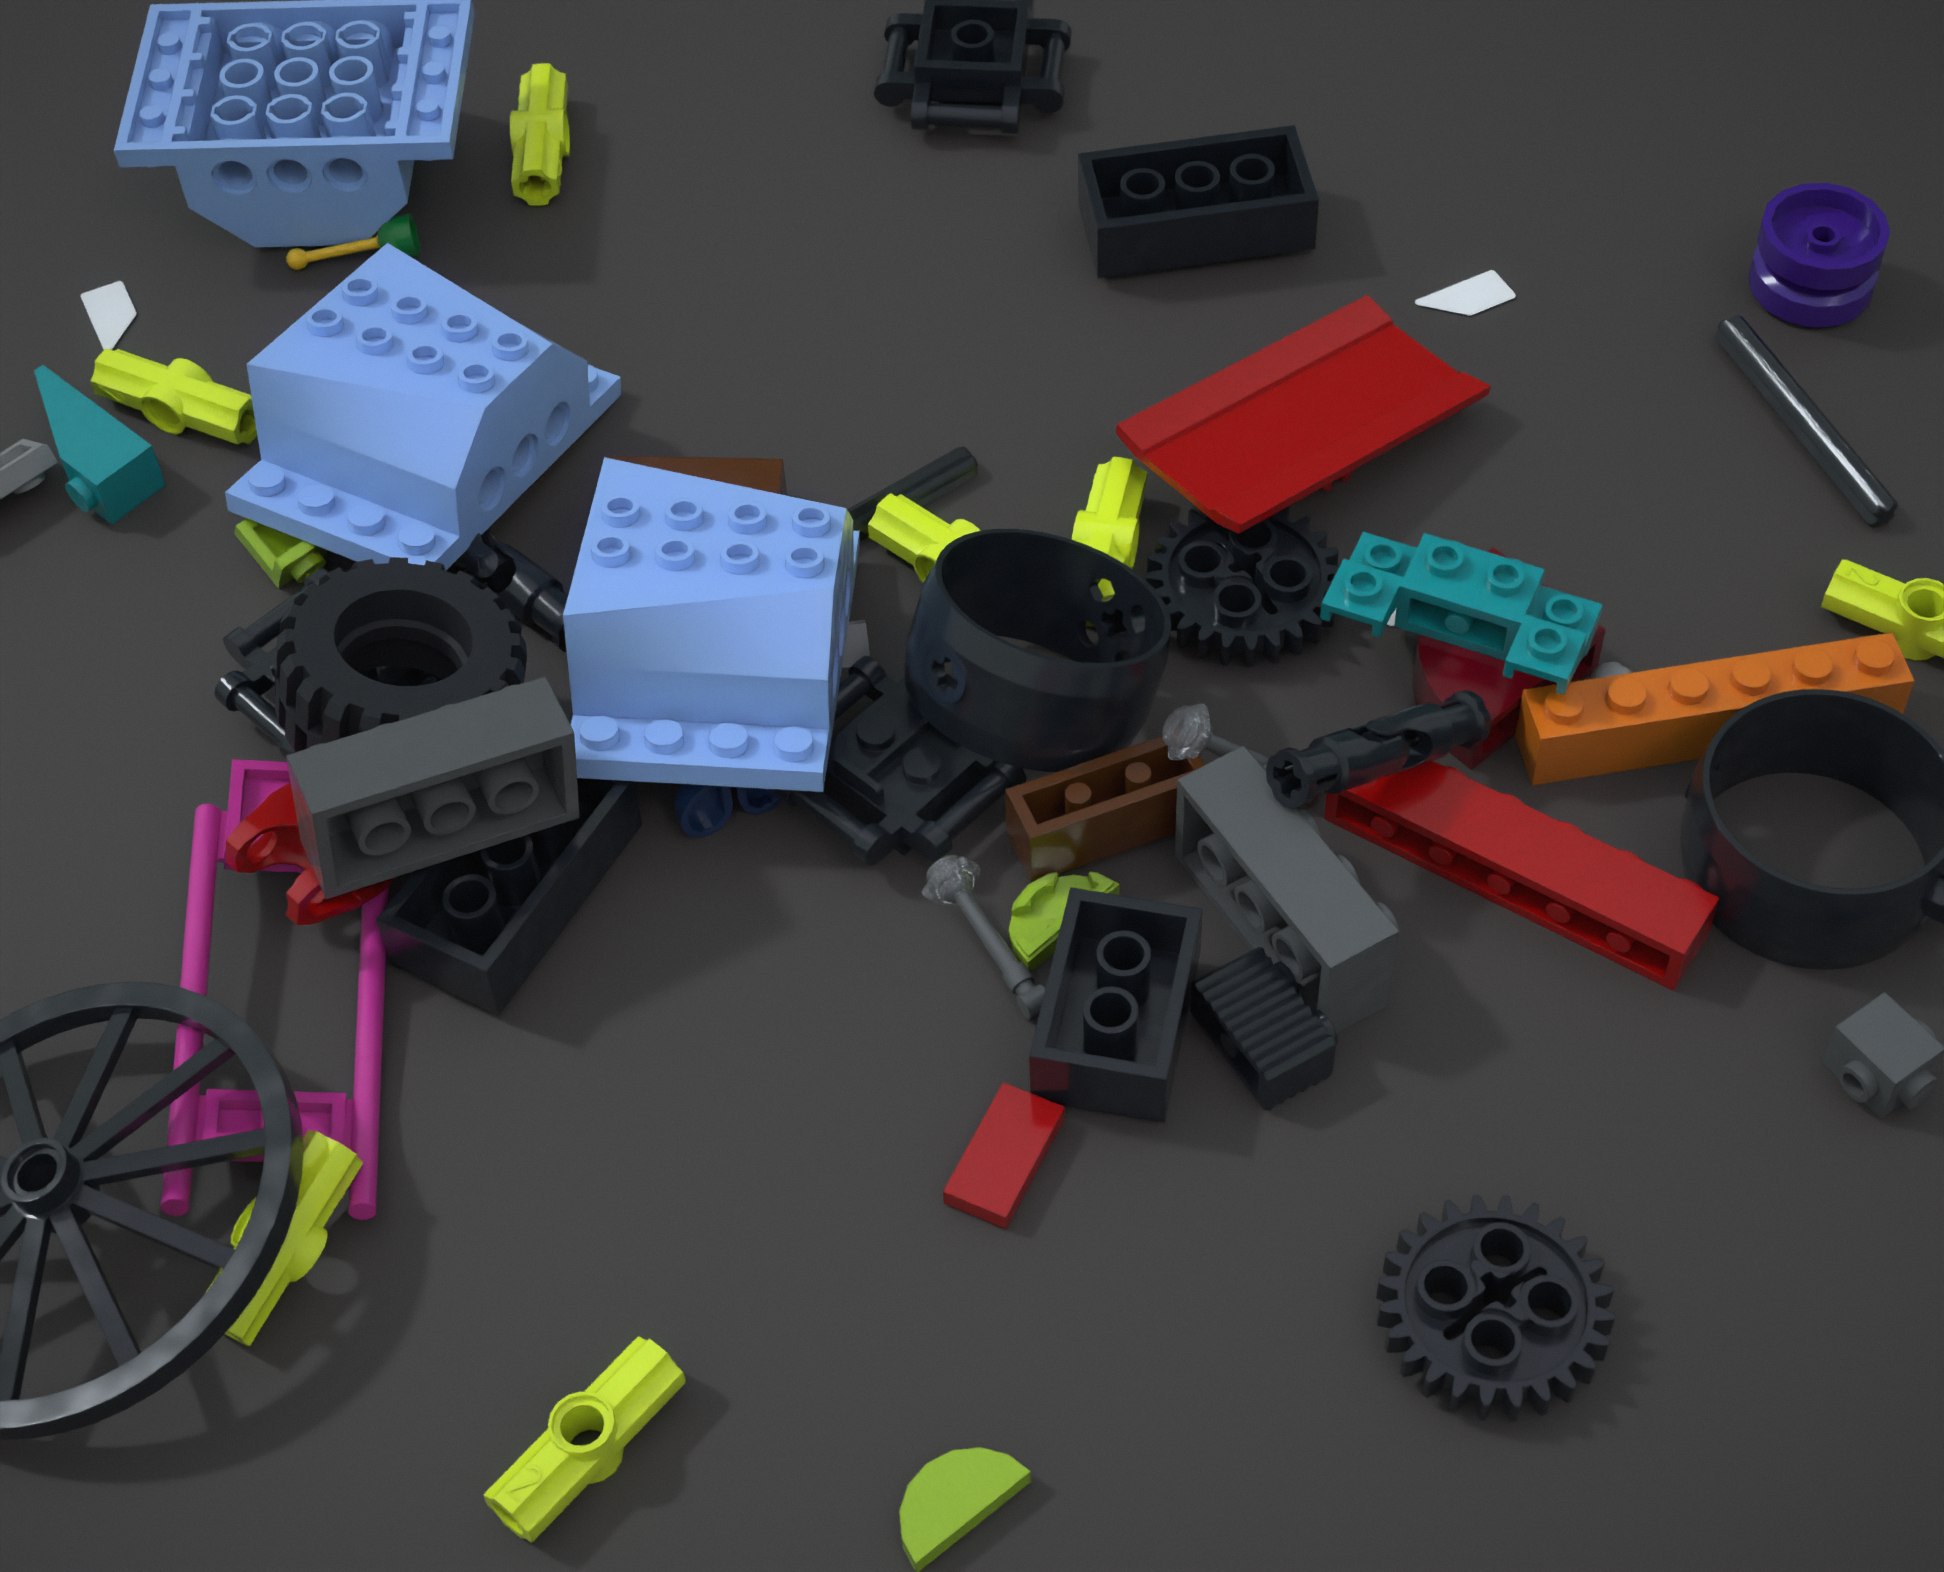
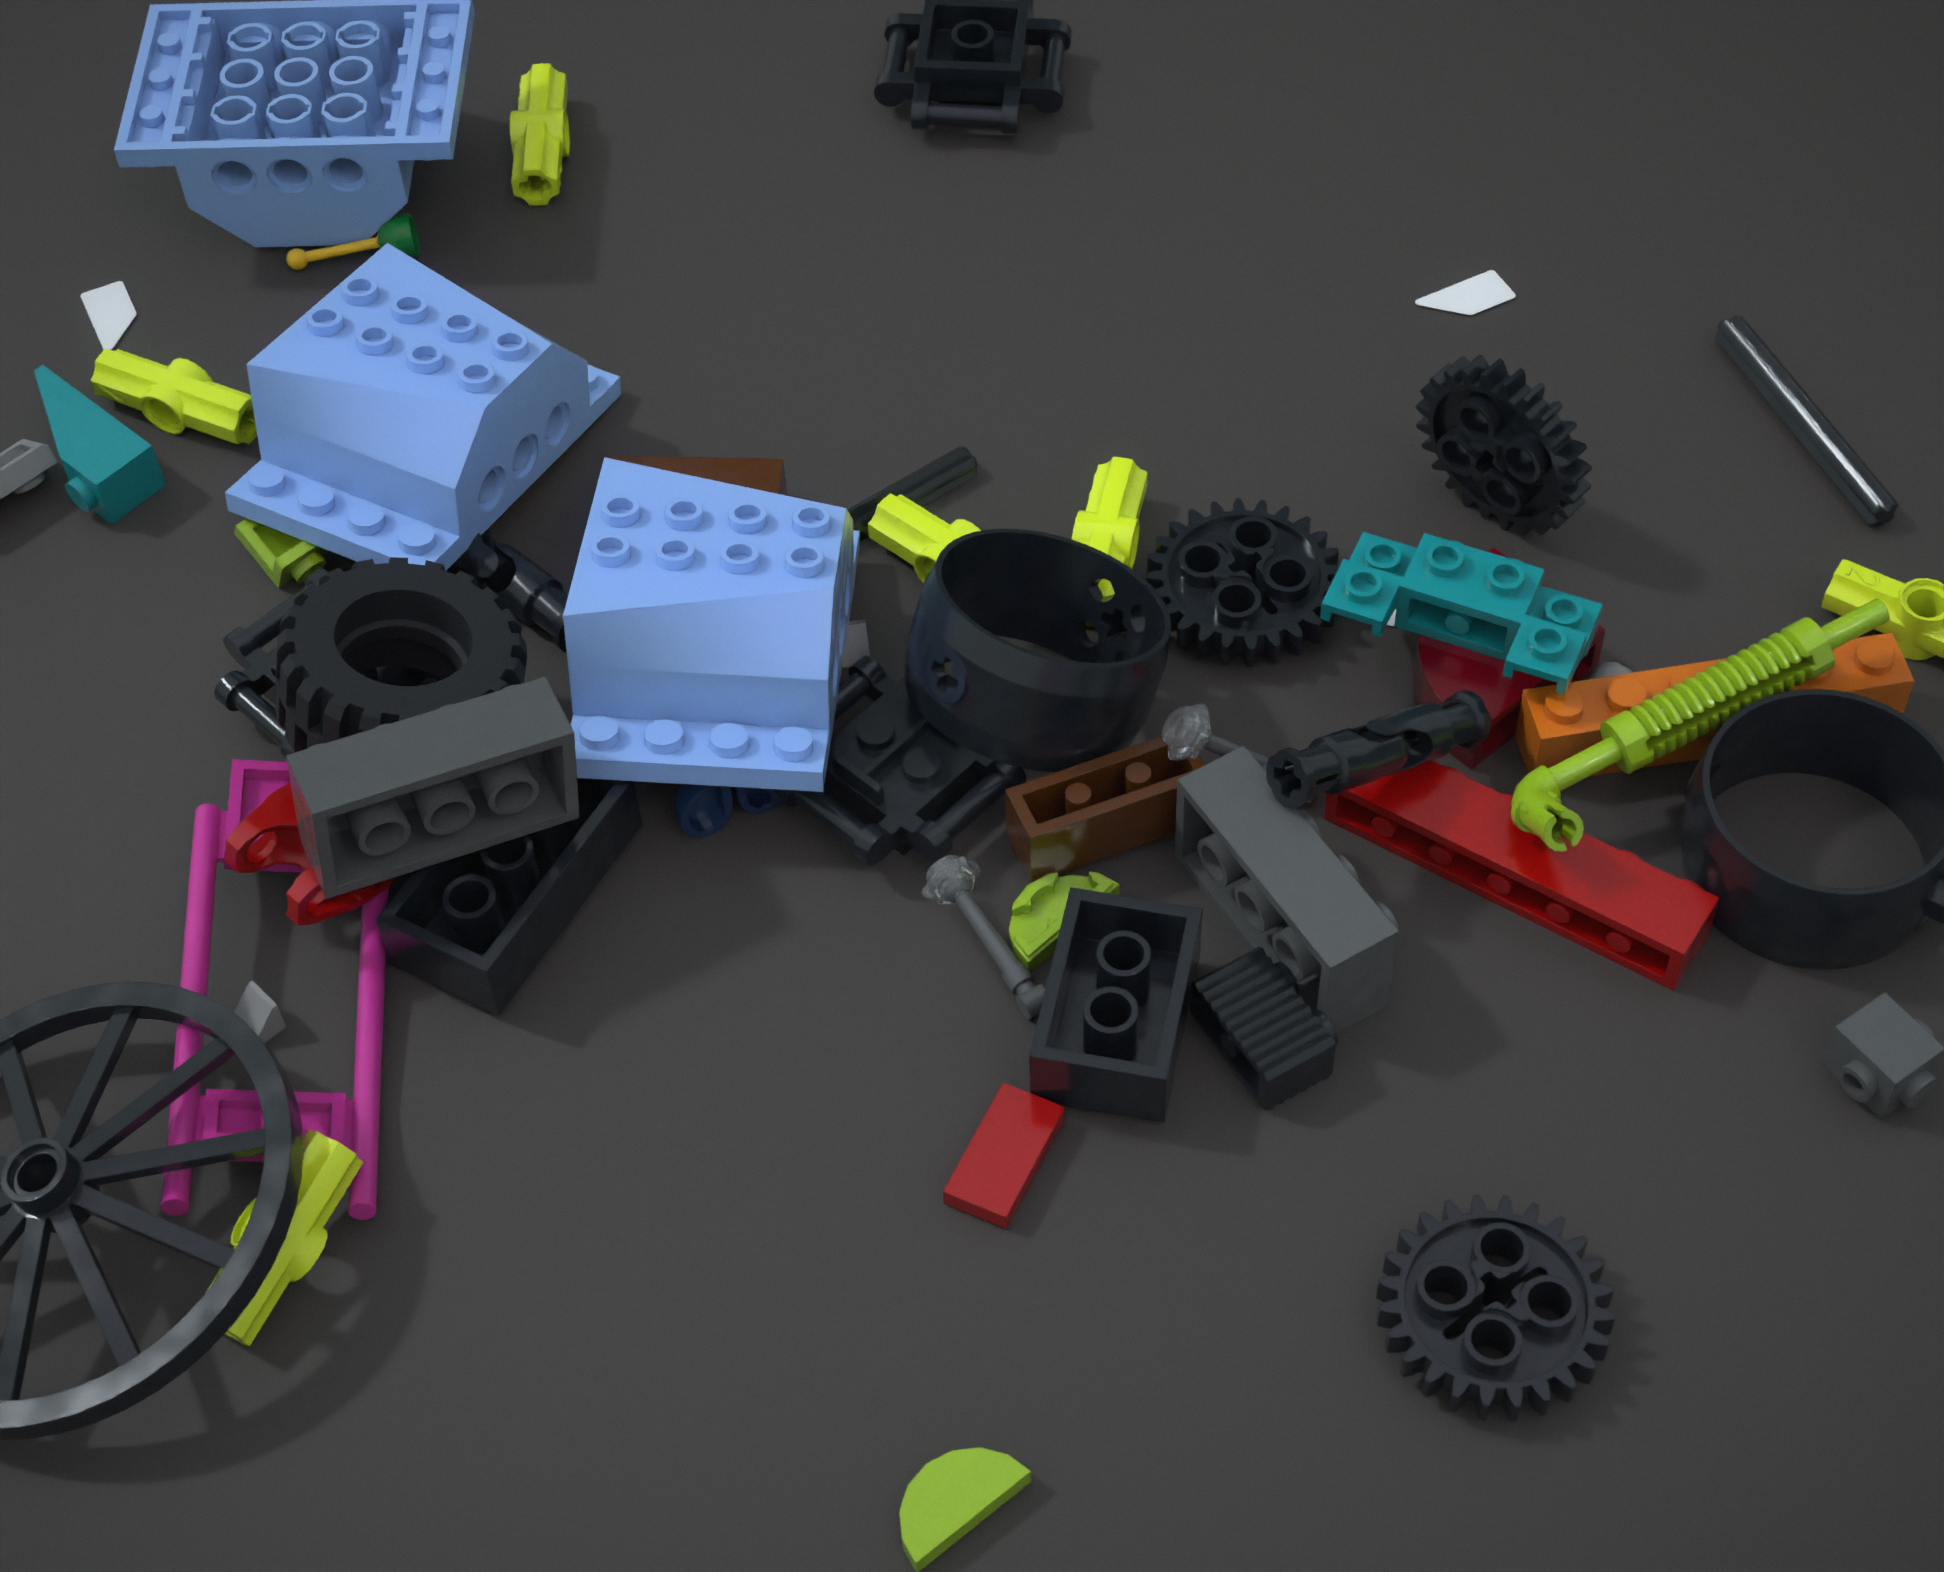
(260, 1012): none -> light grey piece
(554, 1469): neon yellow piece -> none
(1197, 201): black brick -> none
(1297, 415): red hinge -> none
(1503, 445): none -> black gear
(1685, 712): none -> lime piece
(1818, 254): dark purple wheel -> none

